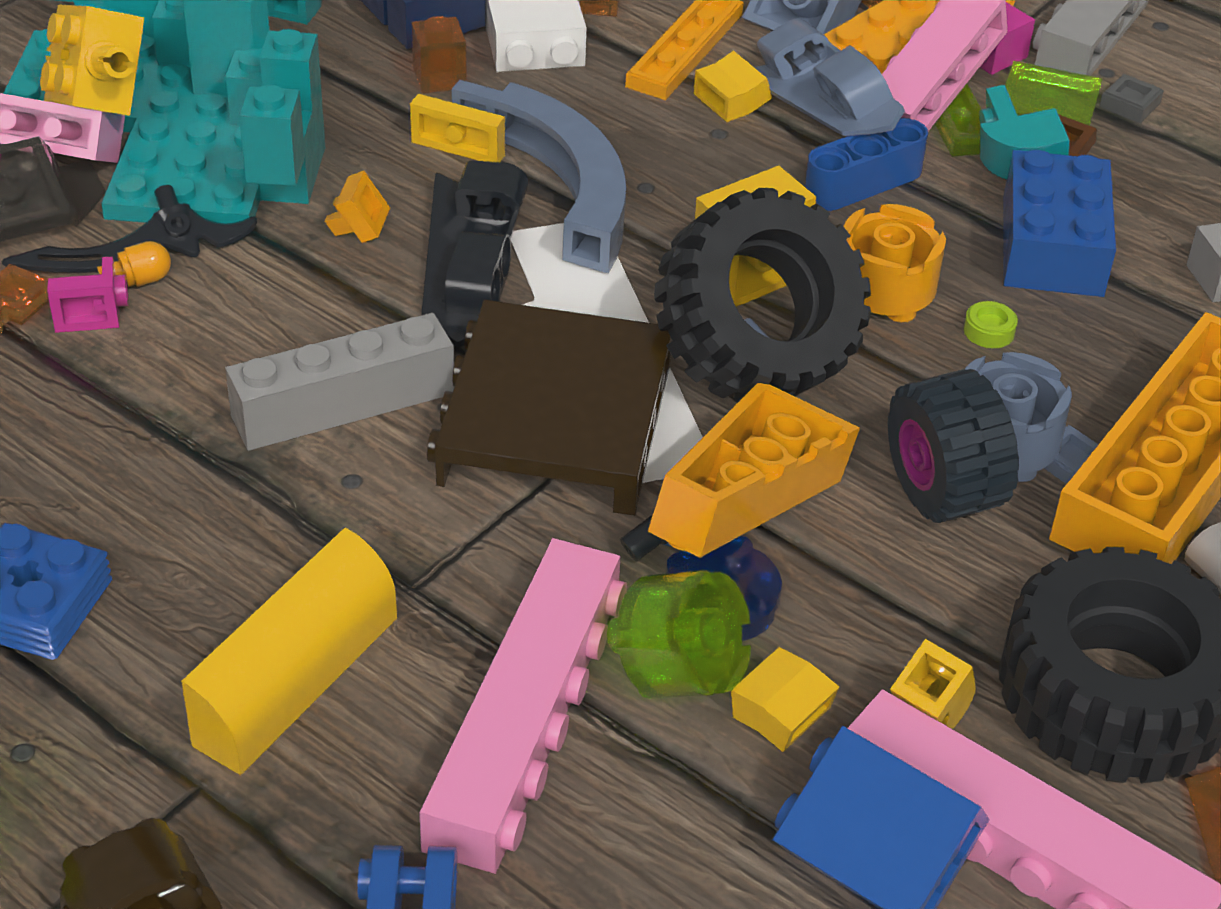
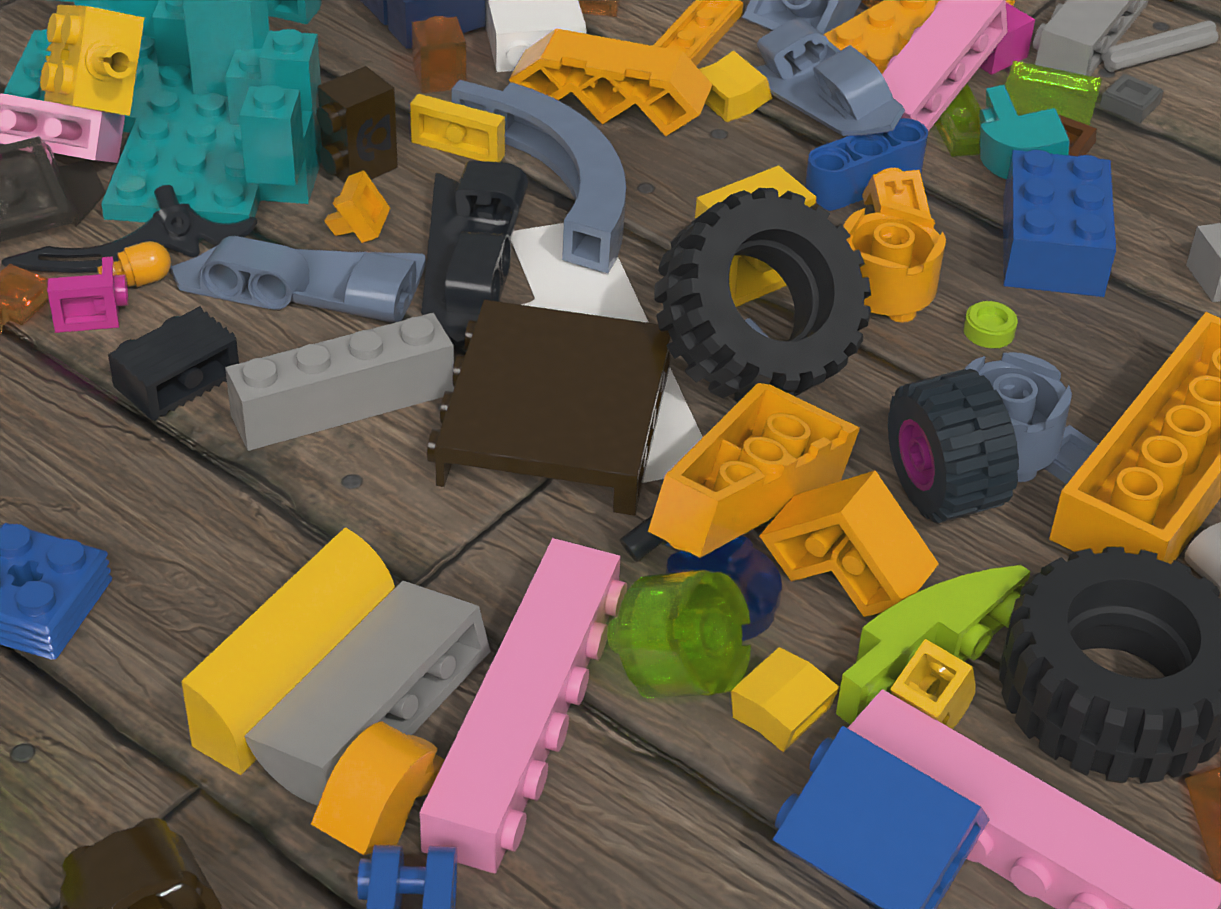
(173, 362): none -> black brick
(274, 275): none -> sand blue panel
(357, 125): none -> dark brown brick
(376, 787): none -> light orange brick
(386, 670): none -> light grey brick
(615, 75): none -> light orange brick
(858, 536): none -> light orange brick
(896, 187): none -> light orange bracket
(953, 614): none -> lime slope
(1159, 46): none -> light grey axle

